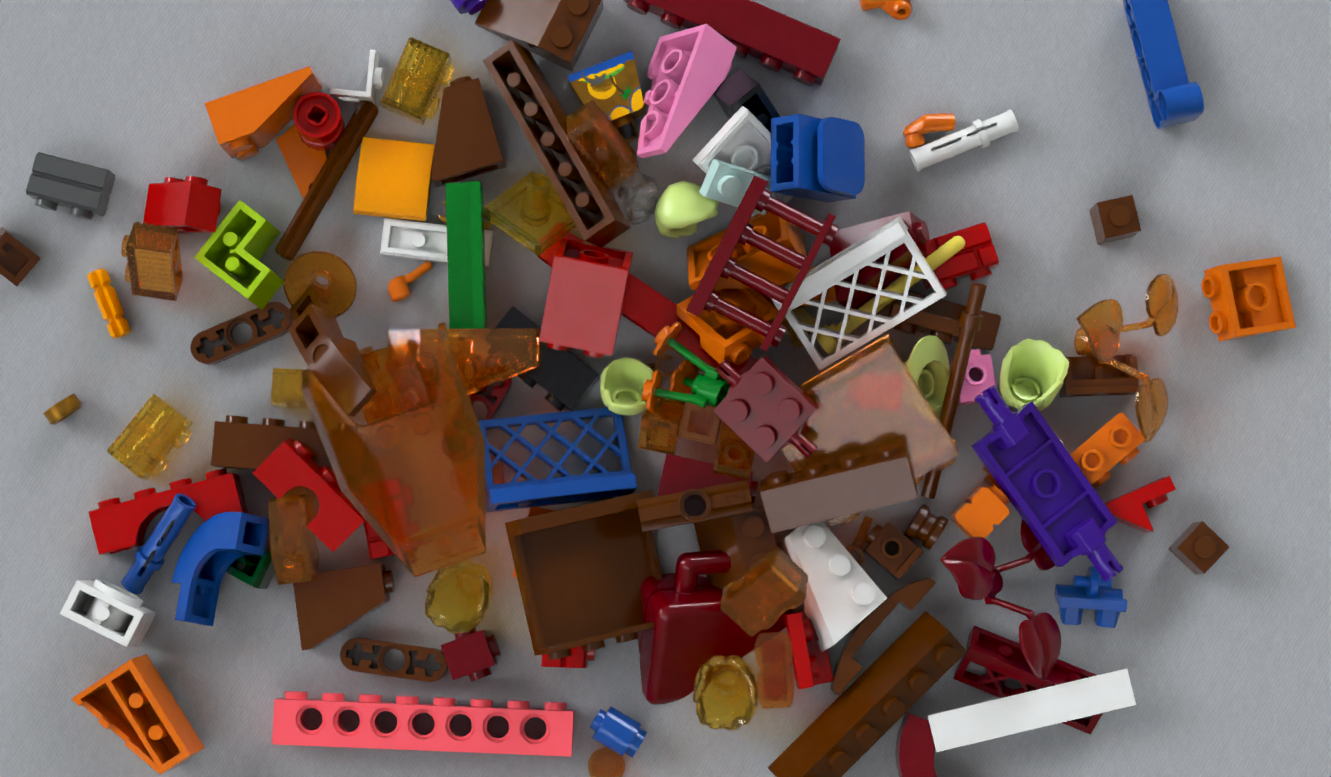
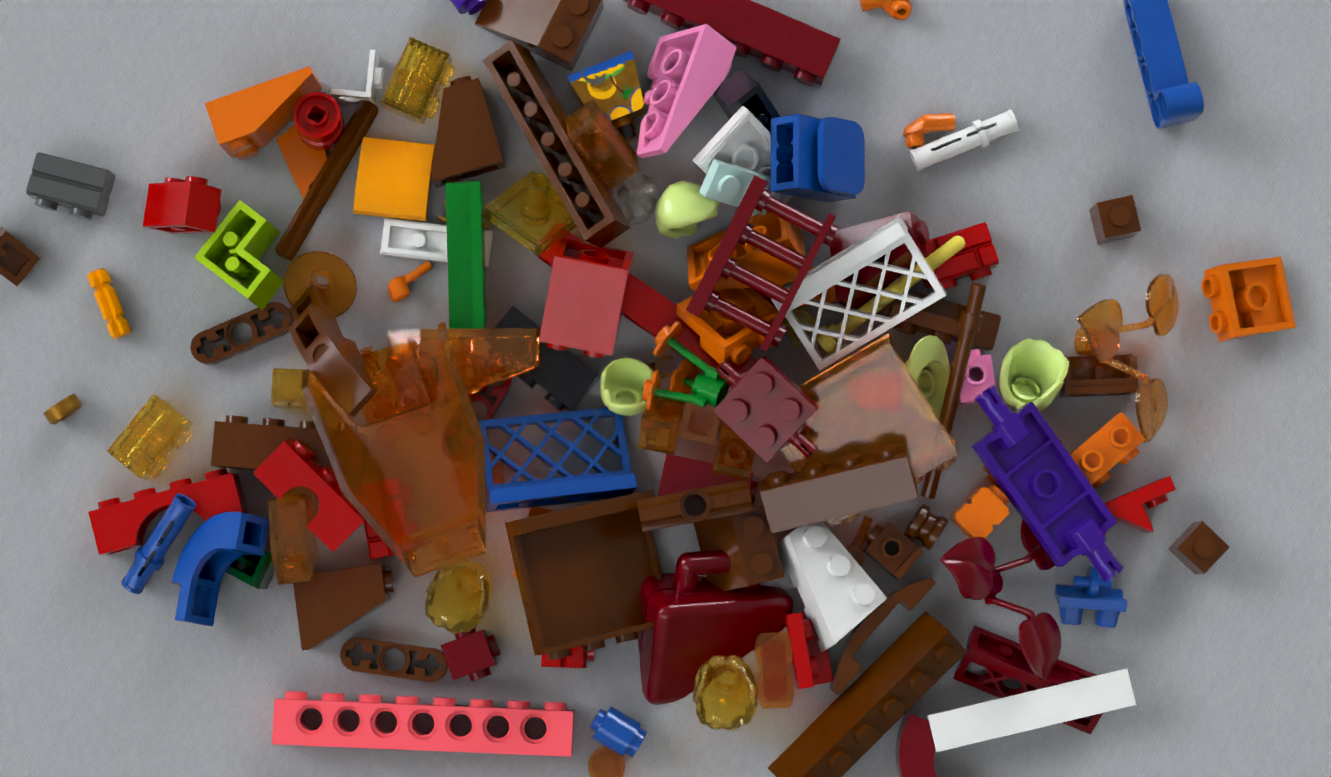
(109, 611): white brick -> none
(143, 714): orange wedge -> none
(153, 261): clear orange brick -> none
(765, 592): clear orange brick -> none

